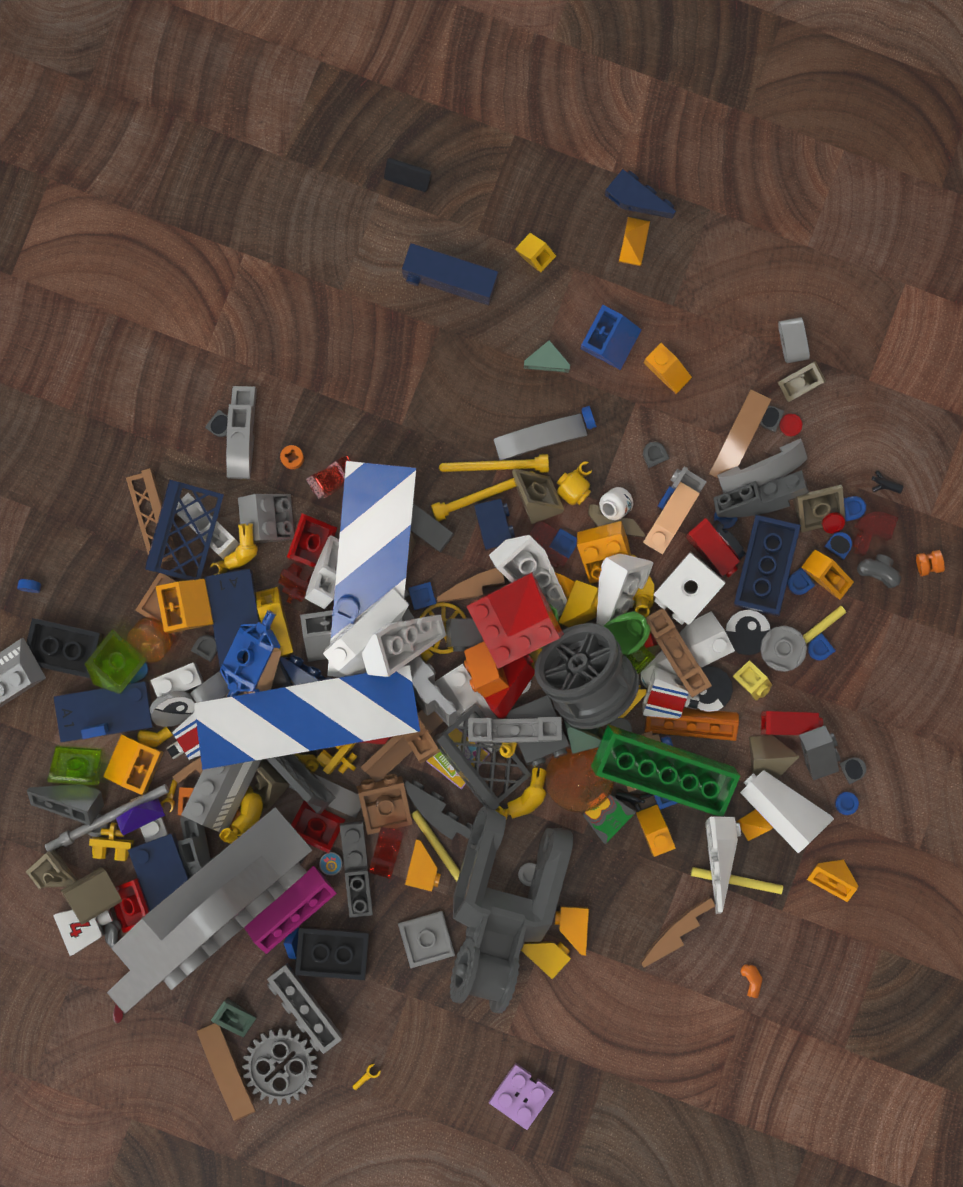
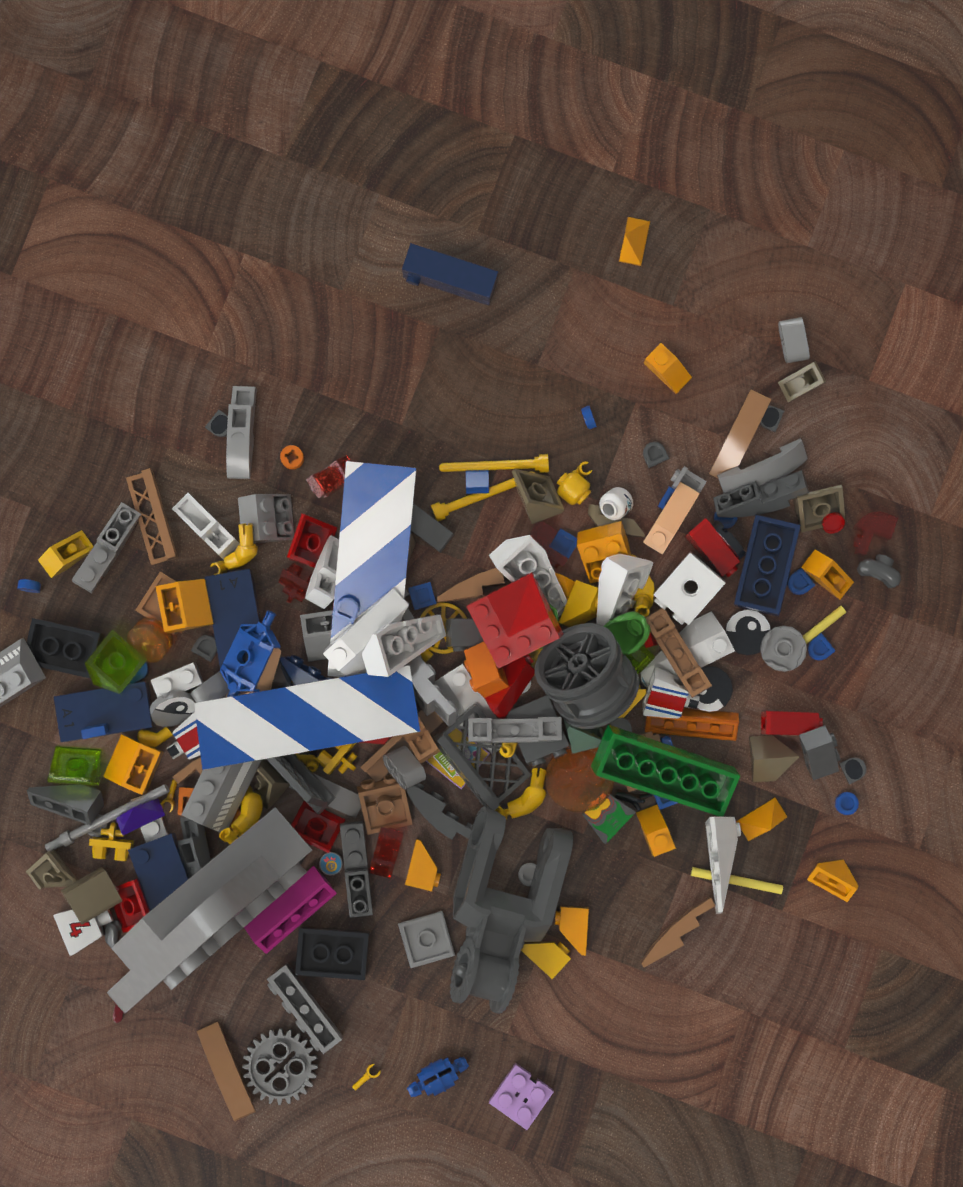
(65, 553): none -> yellow slope
(106, 548): none -> light grey slope
(164, 526): dark blue fence -> none
(233, 1018): sand green slope -> none
(271, 600): yellow slope -> none
(291, 943): blue tile -> none
(404, 767): none -> light grey beam
(407, 175): black slope -> none
(436, 844): light yellow bar -> none
(442, 1083): none -> blue piece
(477, 481): none -> tile
(493, 523): dark blue brick -> none
(535, 252): yellow brick -> none
(540, 436): light grey slope -> none
(547, 359): sand green slope -> none
(611, 337): blue slope -> none
(633, 196): dark blue slope -> none
(753, 680): light yellow bracket -> none
(754, 978): orange arm -> none
(786, 810): white slope -> none
(790, 425): red piece -> none
(839, 544): tile -> none
(854, 508): blue tile -> none
(886, 484): black bar -> none
(930, 563): orange wheel -> none

